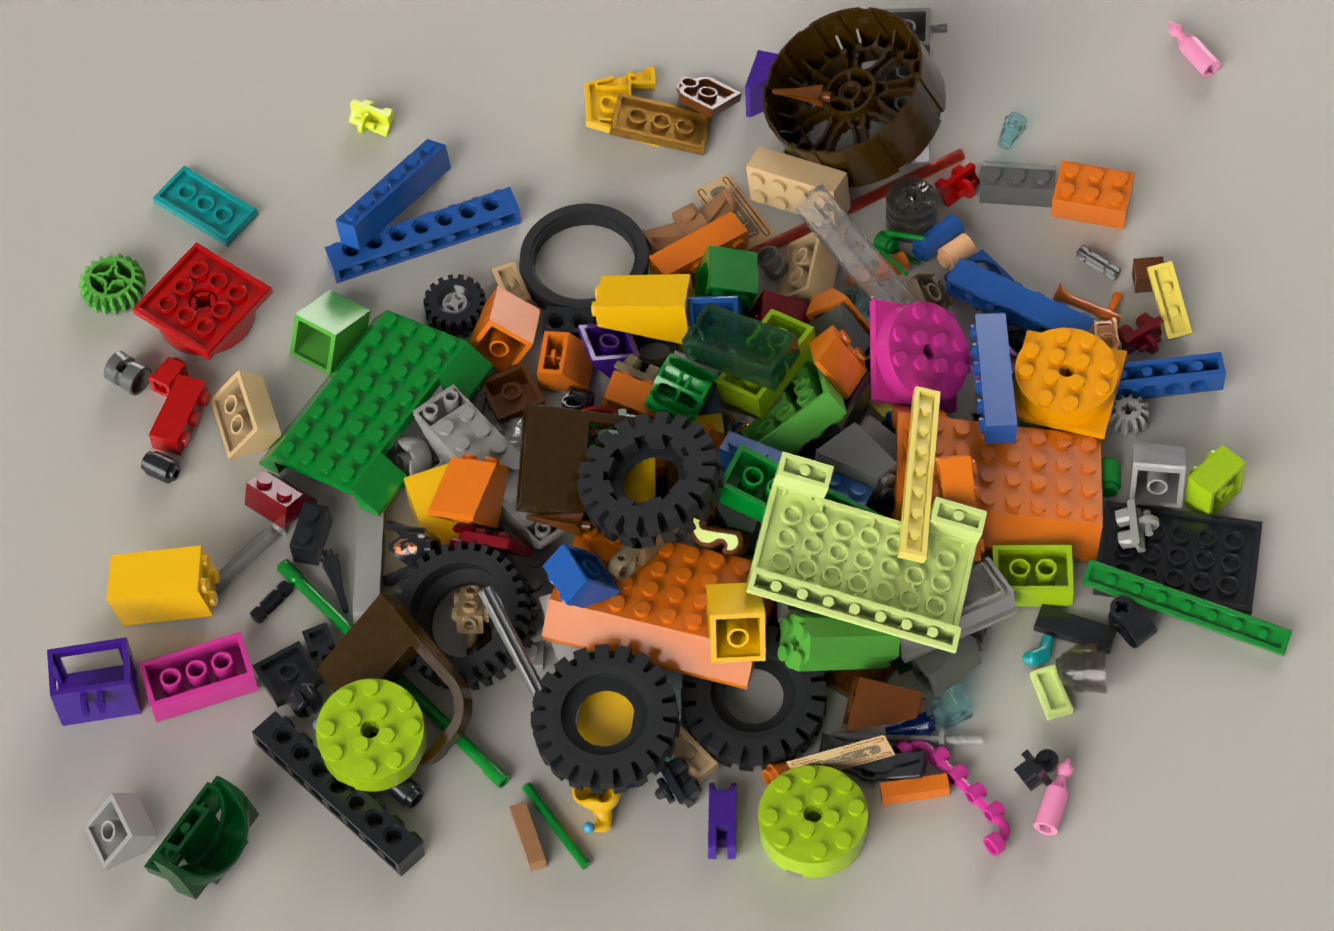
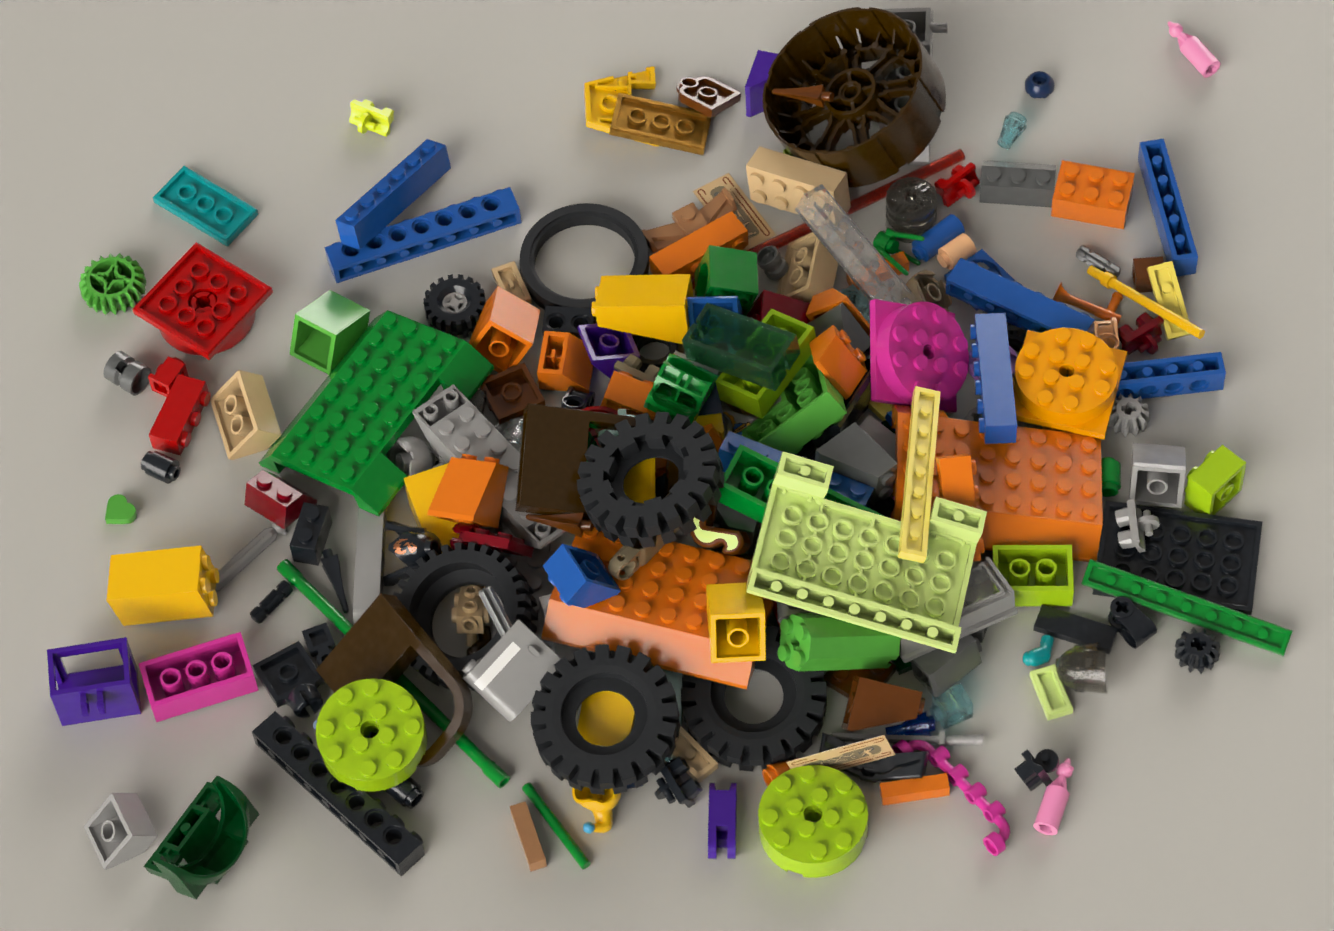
(119, 510): none -> bright green tile
(511, 670): none -> light grey door
(1039, 91): none -> dark blue plate
(1110, 282): none -> yellow bar
(1167, 206): none -> blue brick
(1197, 650): none -> black gear

